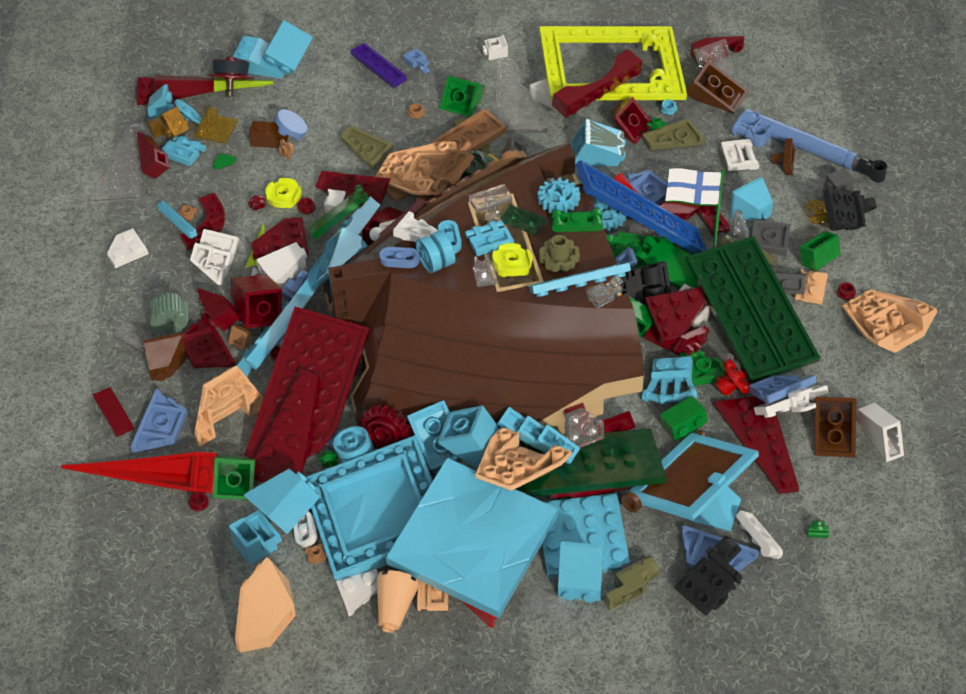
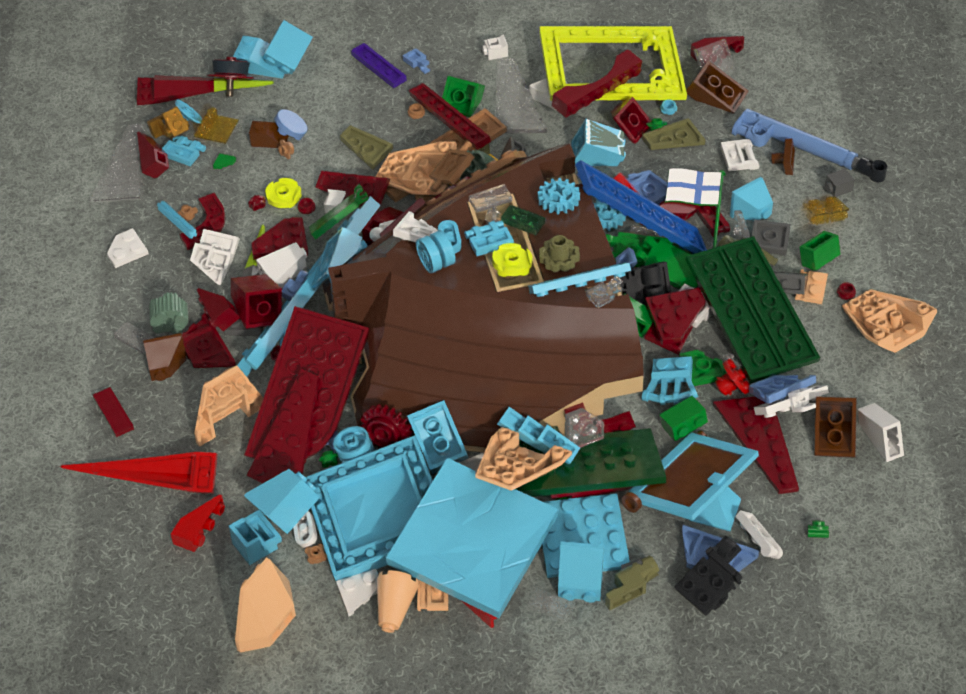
(160, 102): medium azure slope -> none
(160, 424): medium blue wing -> none
(189, 529): none -> red slope
(198, 501): dark red plate -> none
(233, 477): green slope -> none
(239, 337): medium nougat plate -> none
(399, 257): medium blue plate -> none
(450, 116): none -> dark red plate
(468, 434): medium azure slope -> none
(484, 273): clear plate -> none
(576, 221): green plate -> none
(692, 341): dark red plate -> none
(847, 209): black plate -> none

